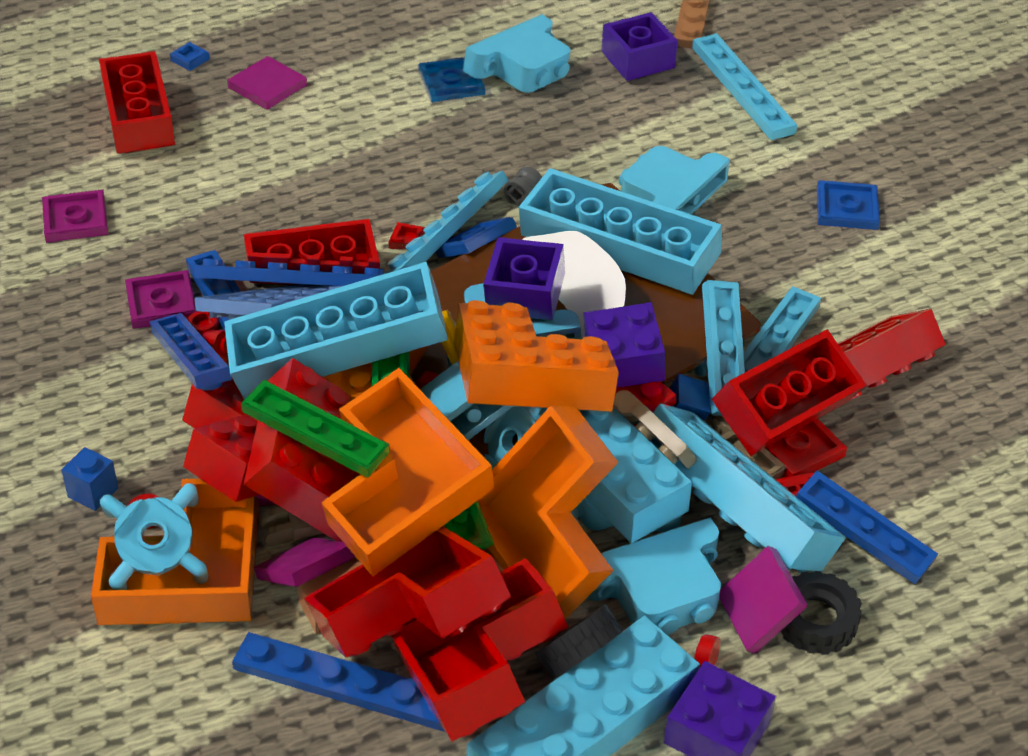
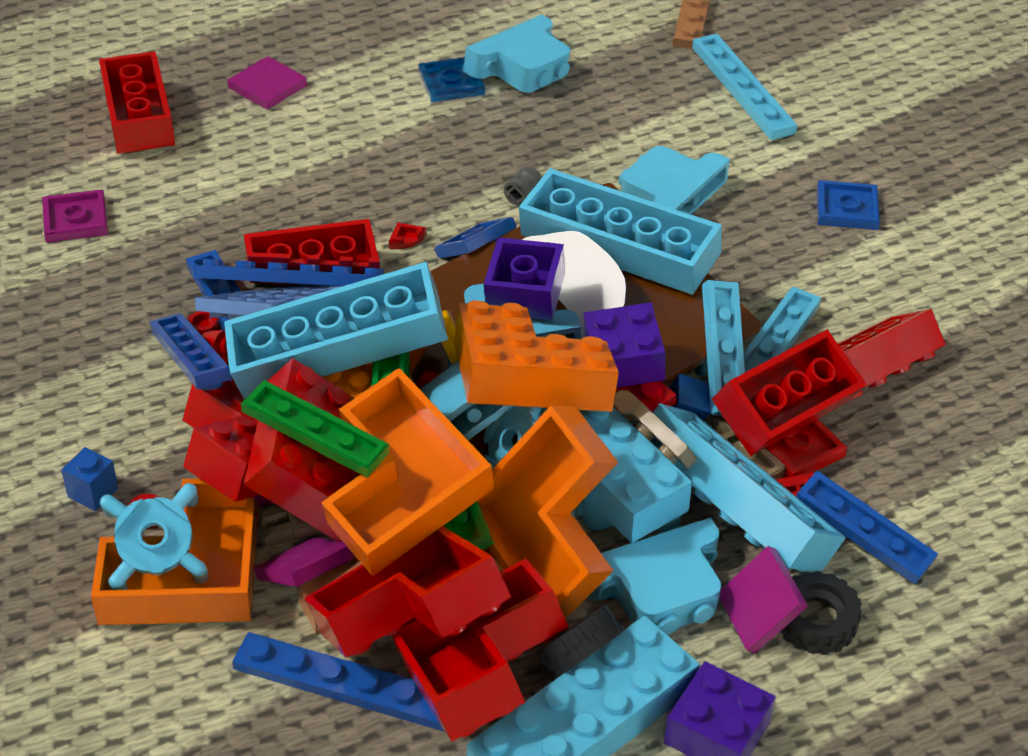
(159, 297): magenta tile -> none
(189, 56): blue tile -> none
(452, 219): medium azure plate -> none
(639, 46): dark purple brick -> none
(707, 649): red tile -> none

